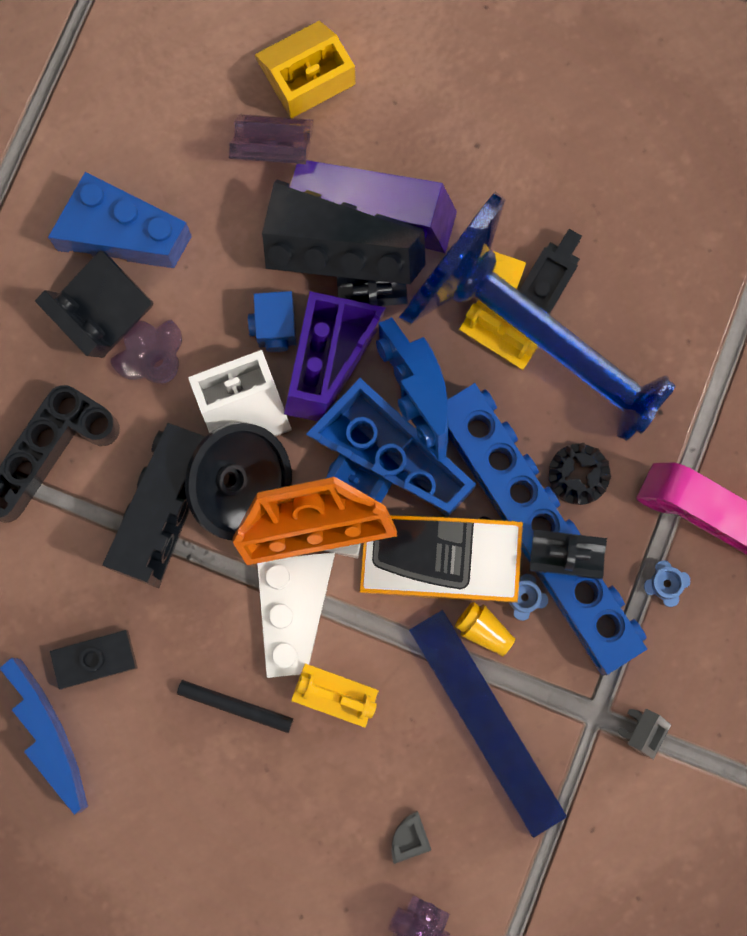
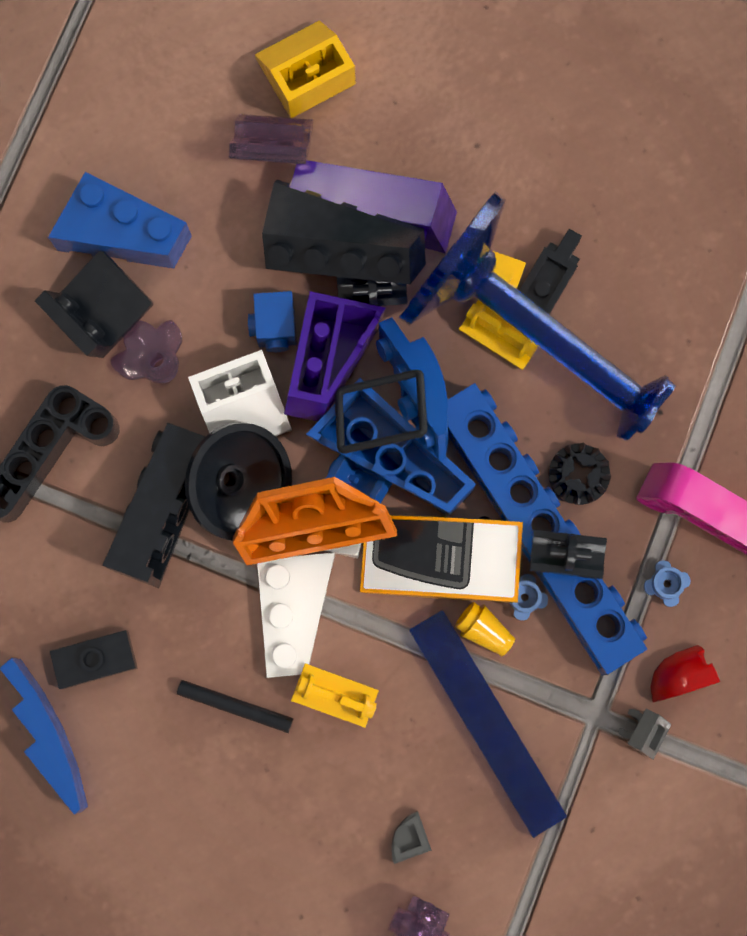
(418, 374): none -> black piece
(682, 674): none -> red brick

